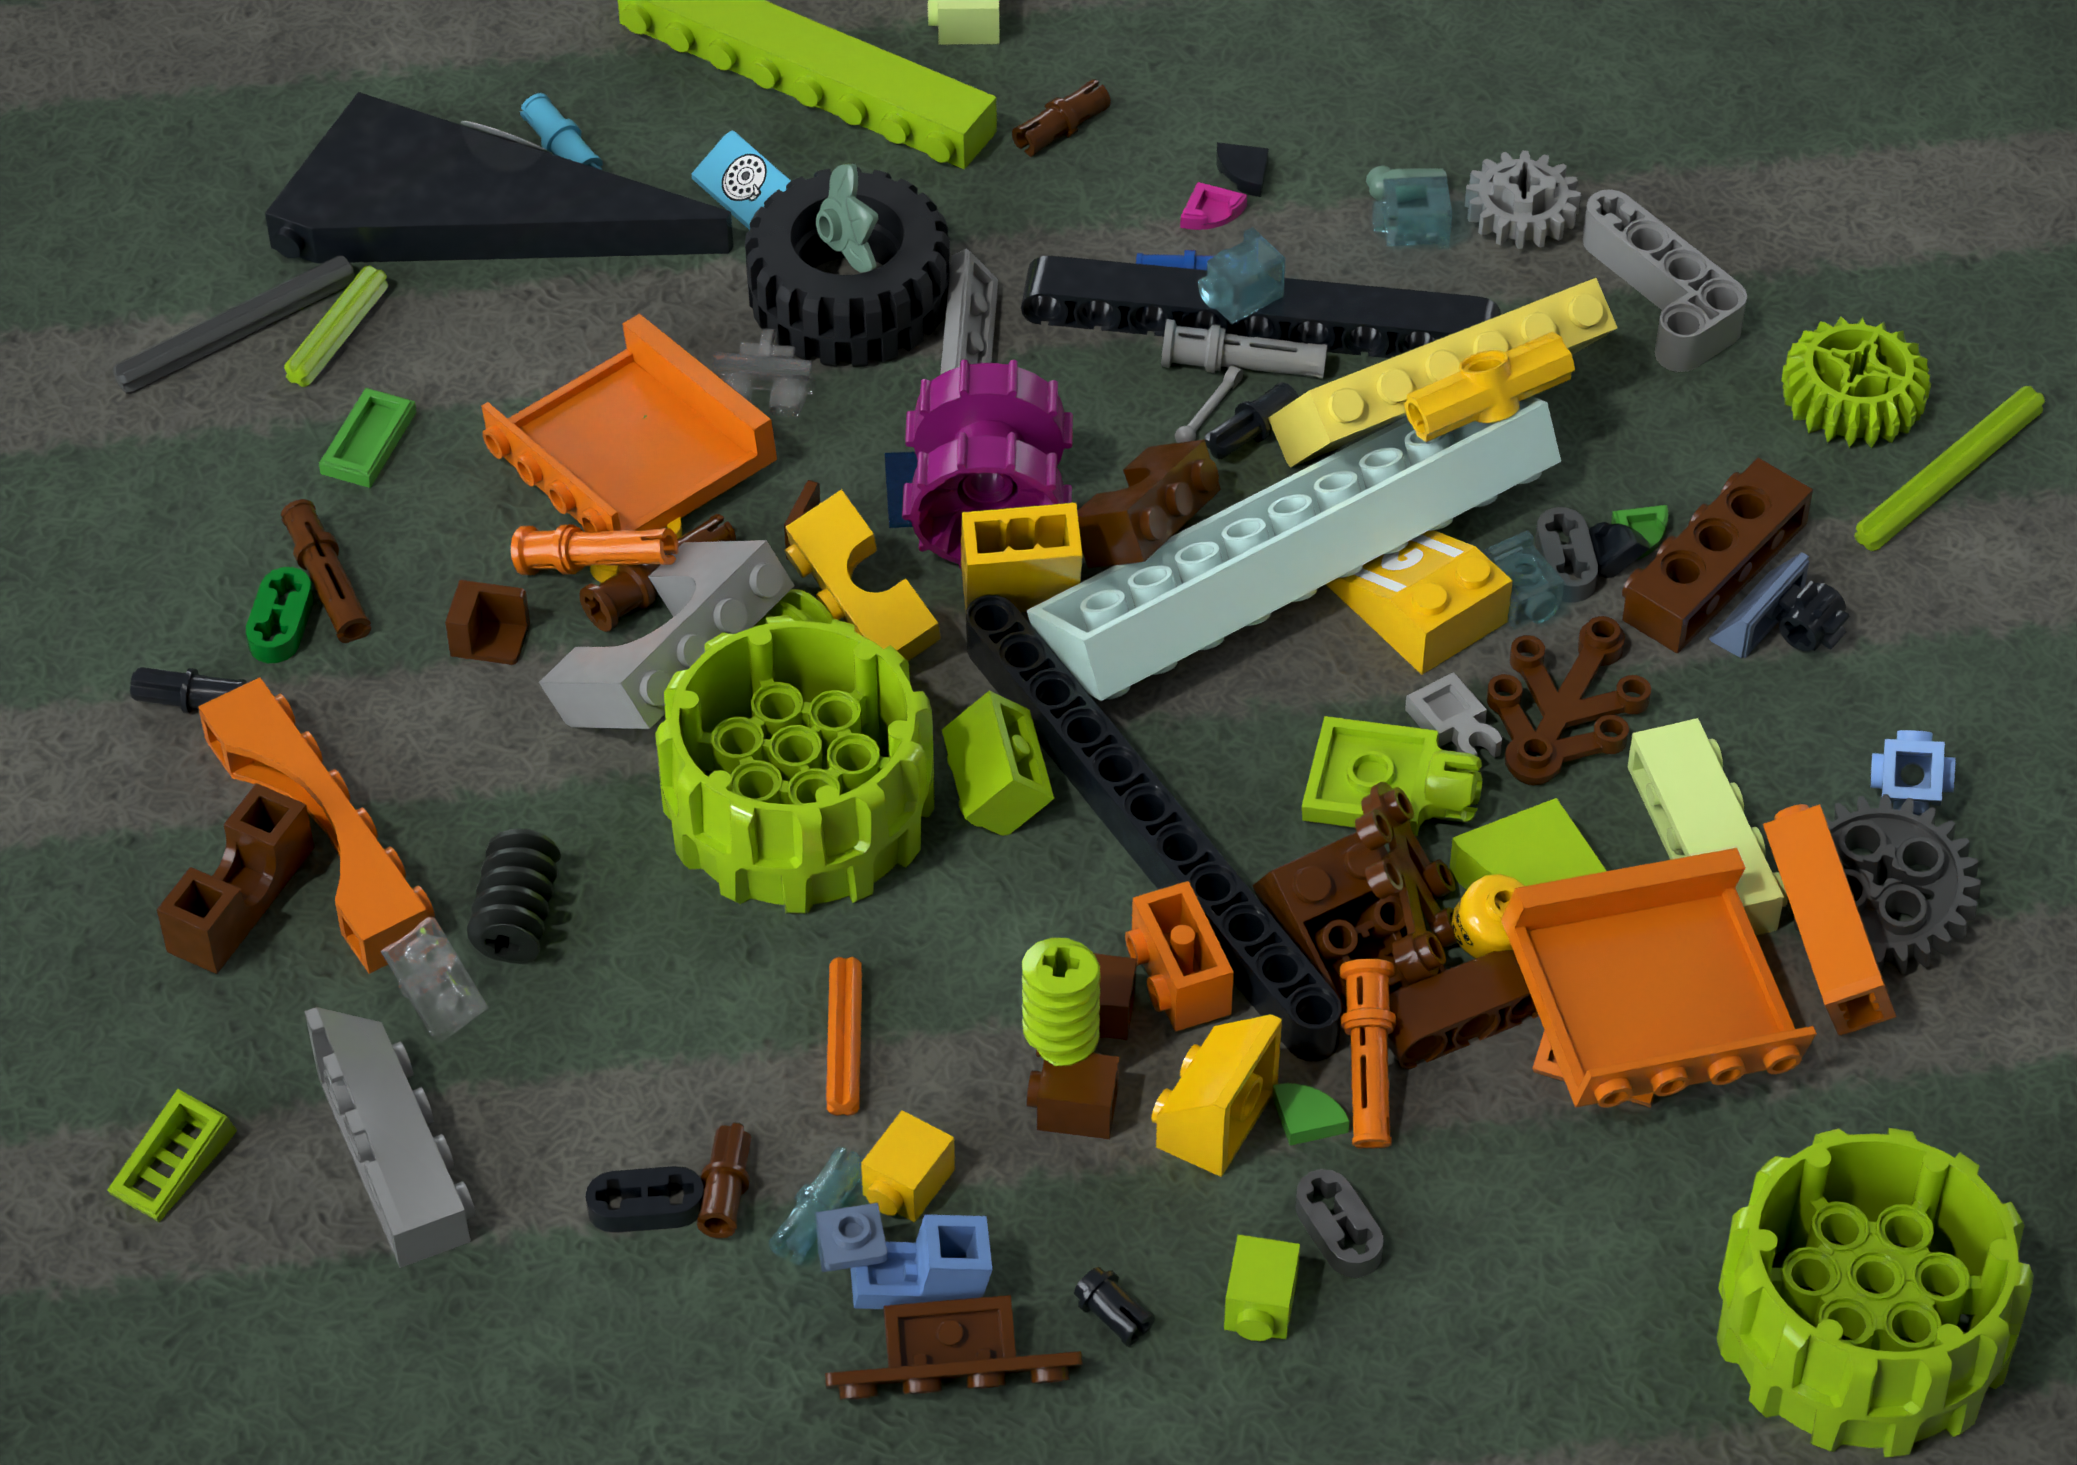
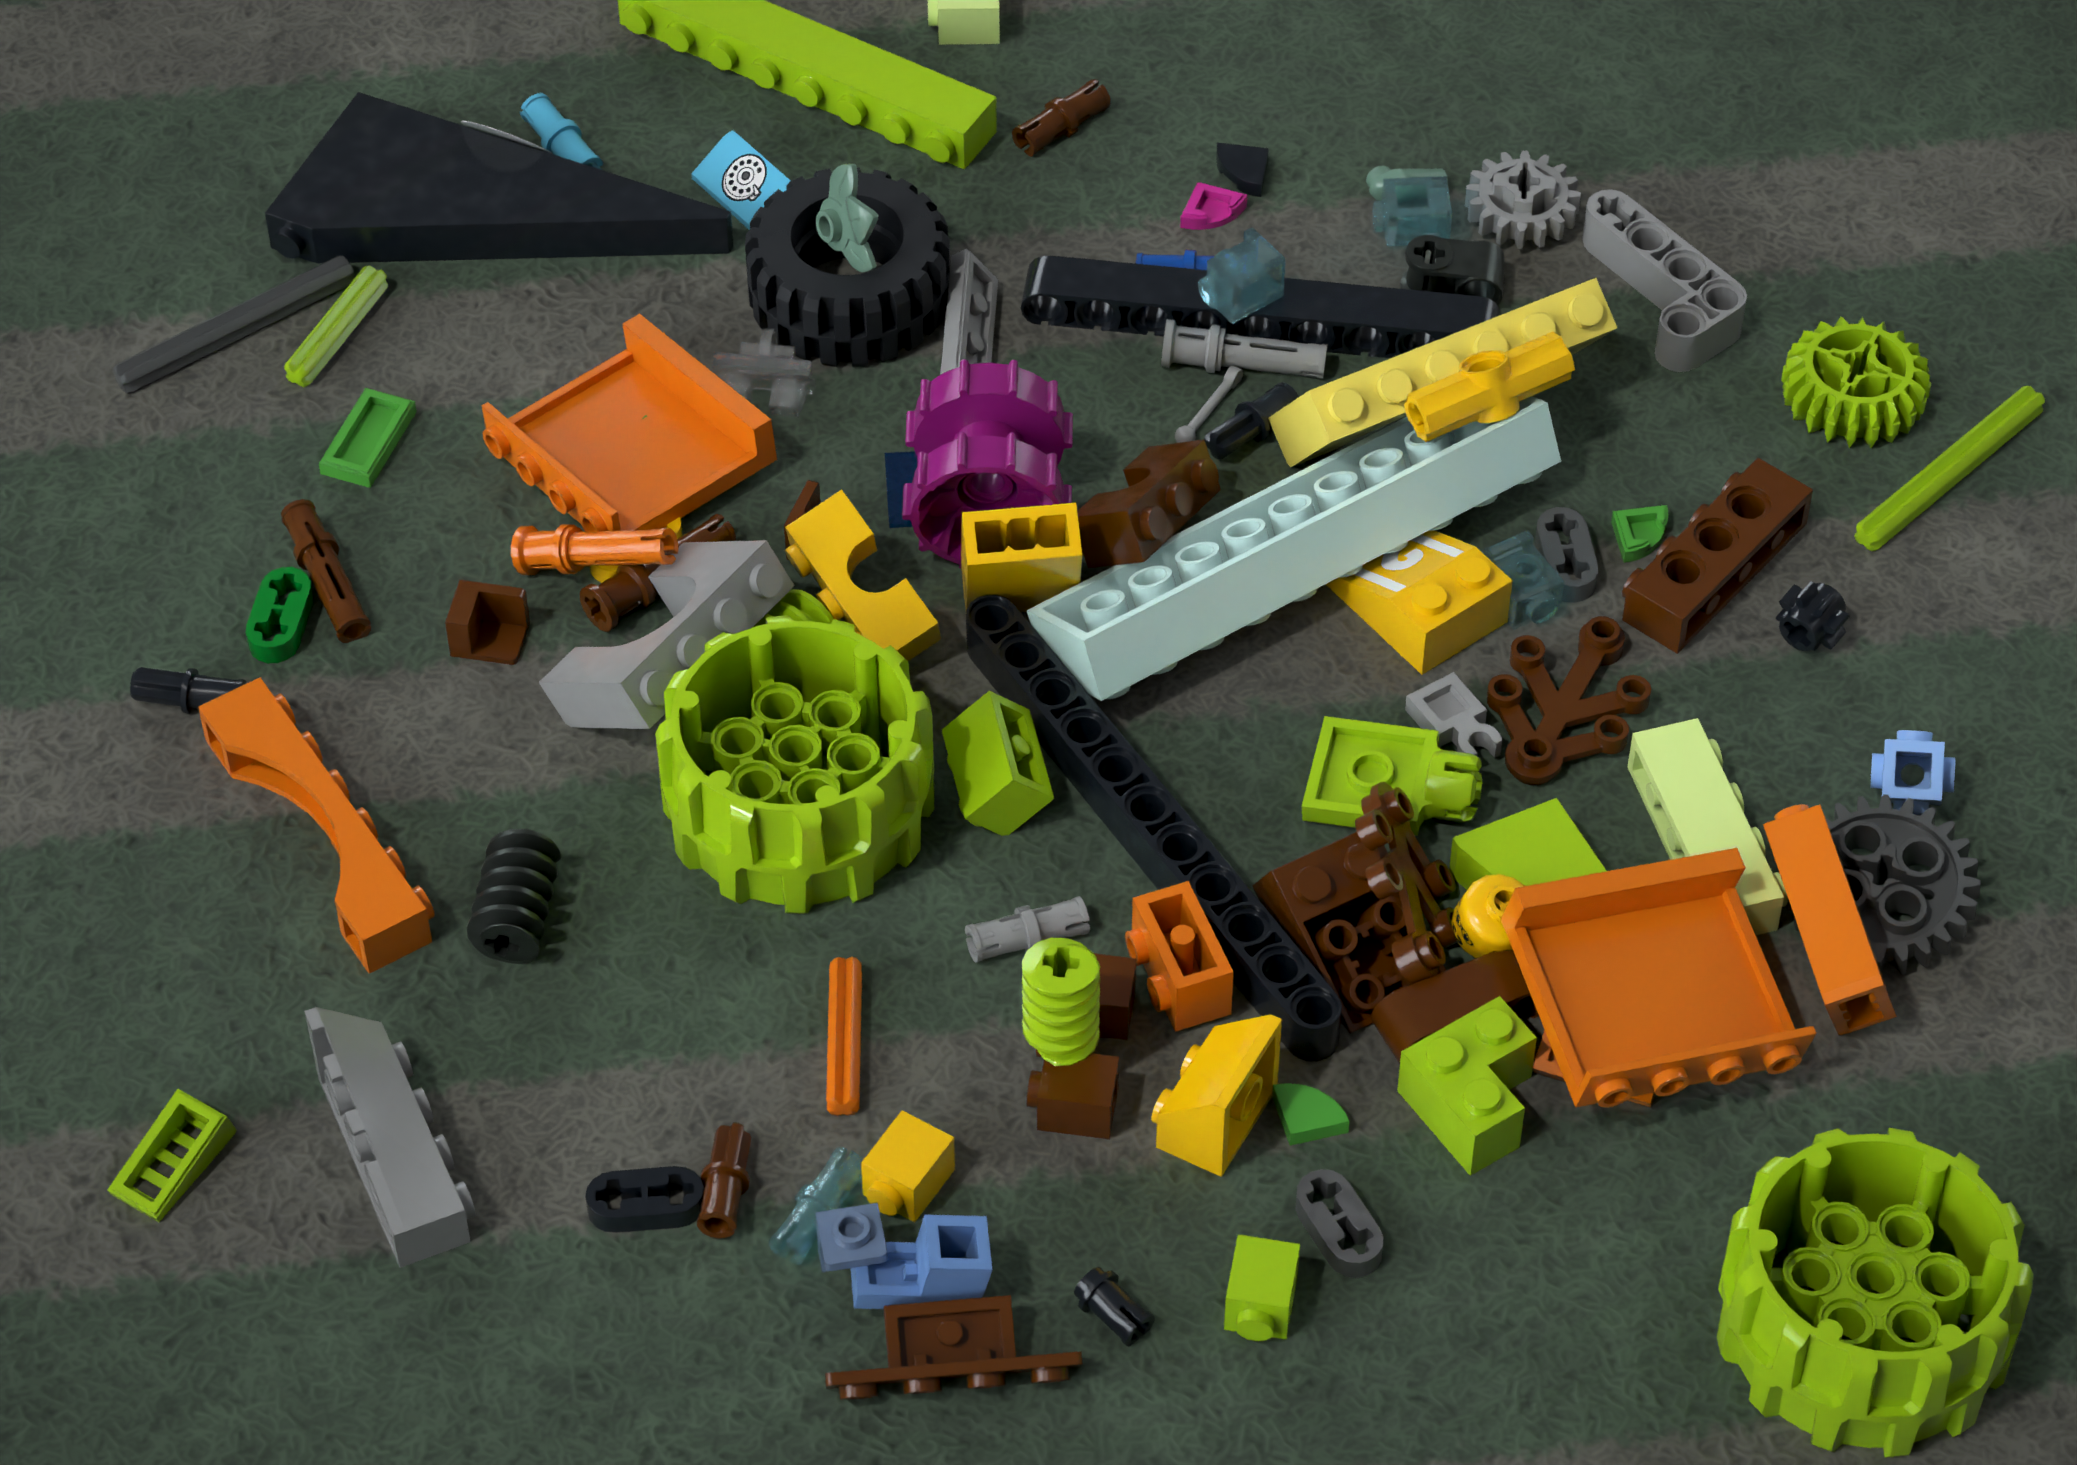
(264, 848): reddish brown arch -> none
(434, 980): clear hips -> none
(1026, 928): none -> light grey pin
(1368, 1024): orange pin -> none
(1455, 267): none -> pearl dark grey piece
(1464, 1079): none -> lime brick
(1616, 547): black tile -> none
(1759, 609): sand blue slope -> none

